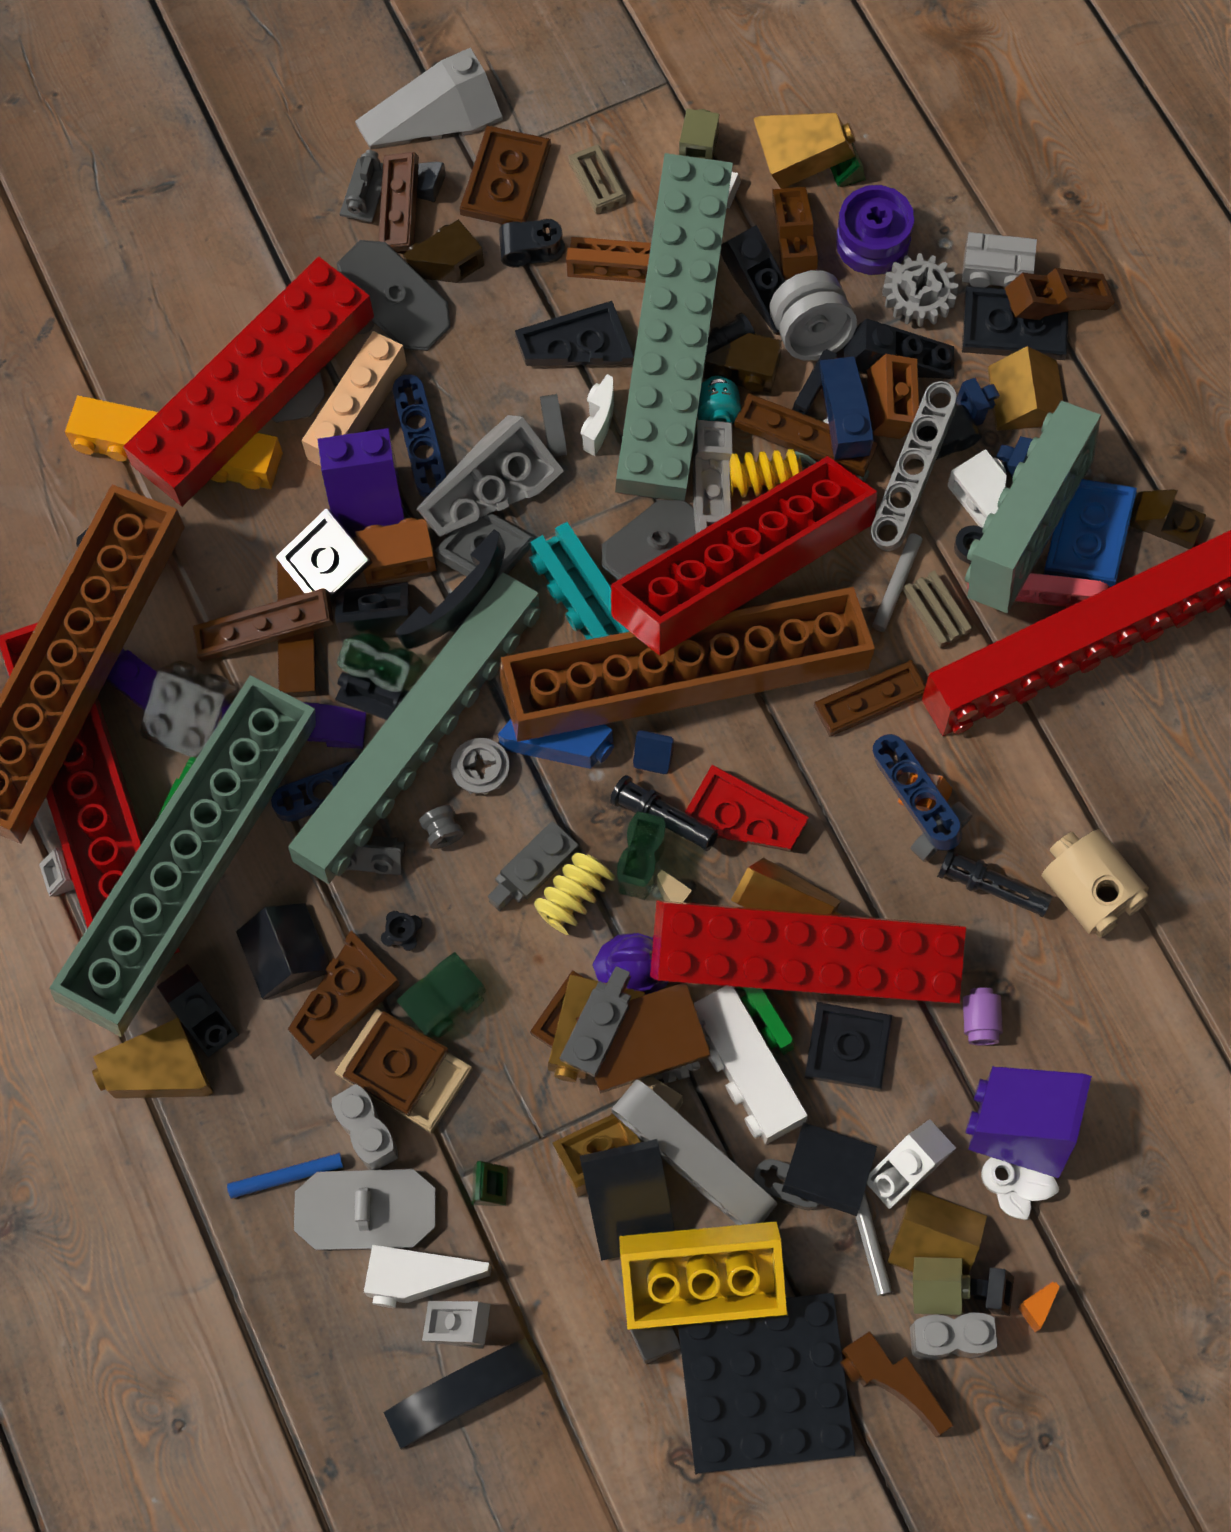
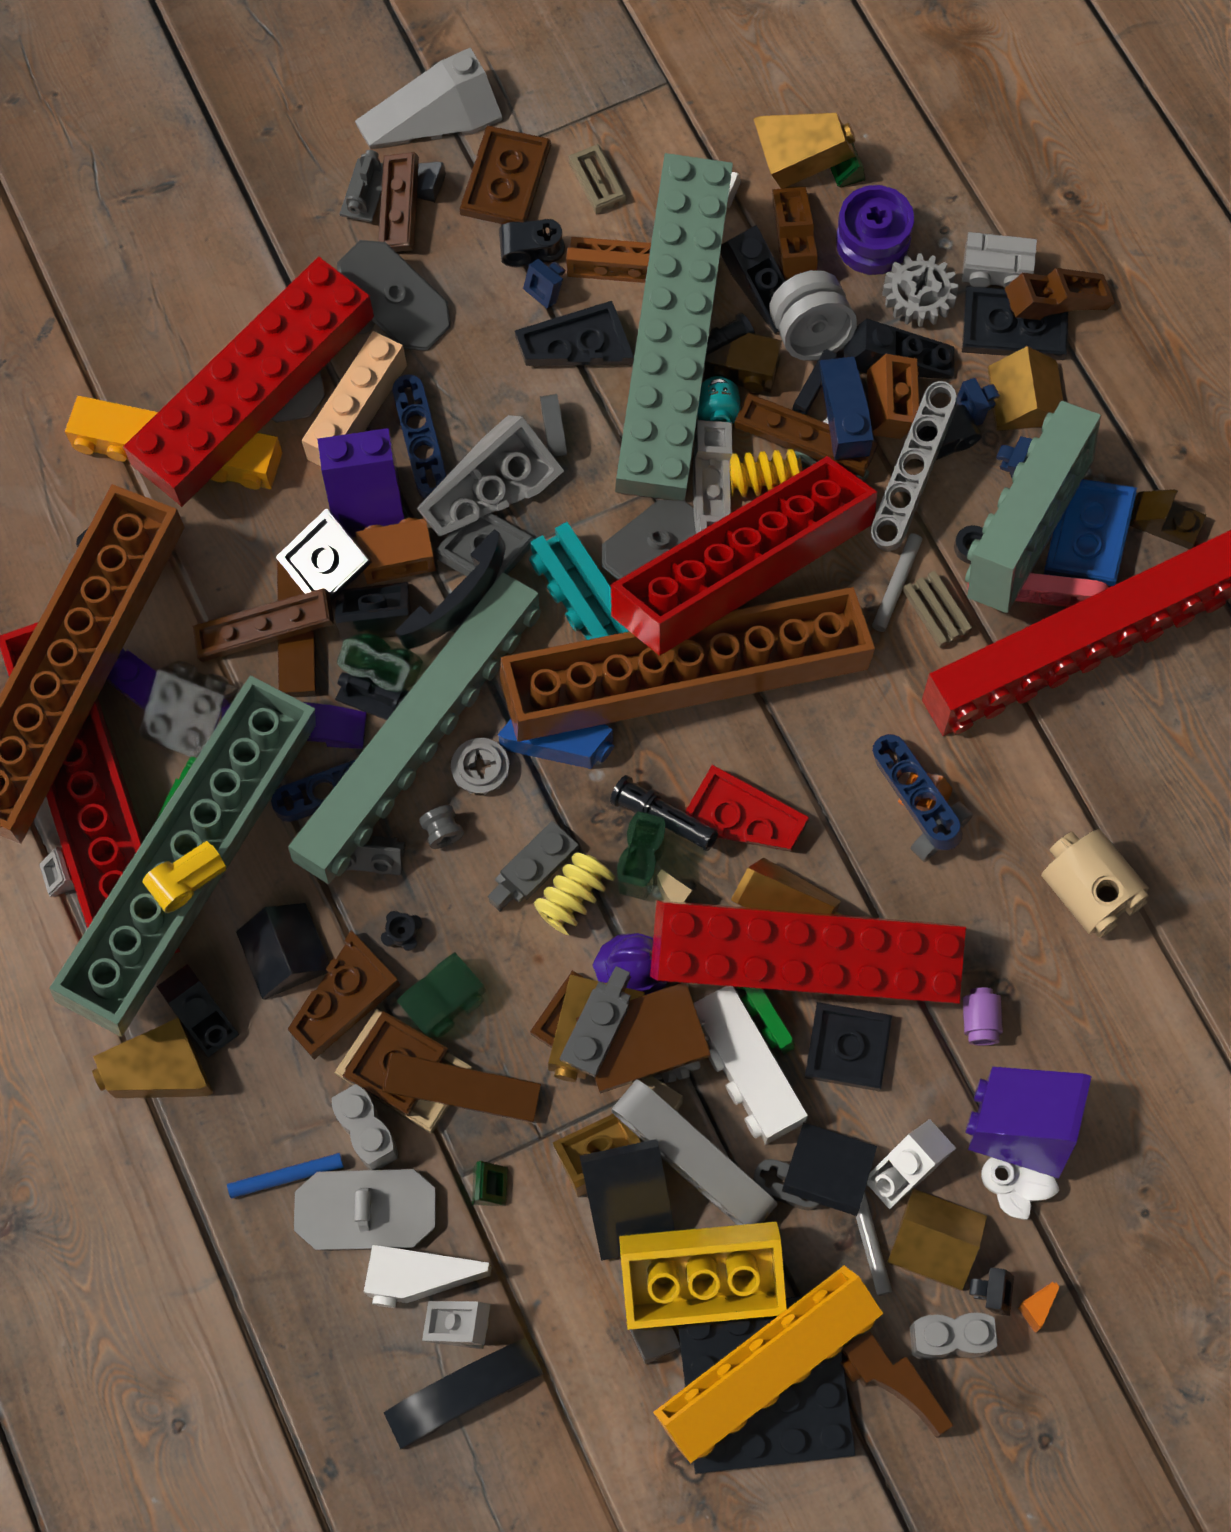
(175, 882): none -> yellow piece
(446, 255): dark brown slope -> none
(461, 1087): none -> reddish brown tile
(544, 282): none -> dark blue tile
(601, 411): white slope -> none
(653, 752): dark blue slope -> none
(699, 134): olive brick -> none
(768, 1364): none -> light orange brick
(870, 698): reddish brown tile -> none
(939, 1286): olive brick -> none
(979, 485): white slope -> none
(1037, 902): black pin -> none

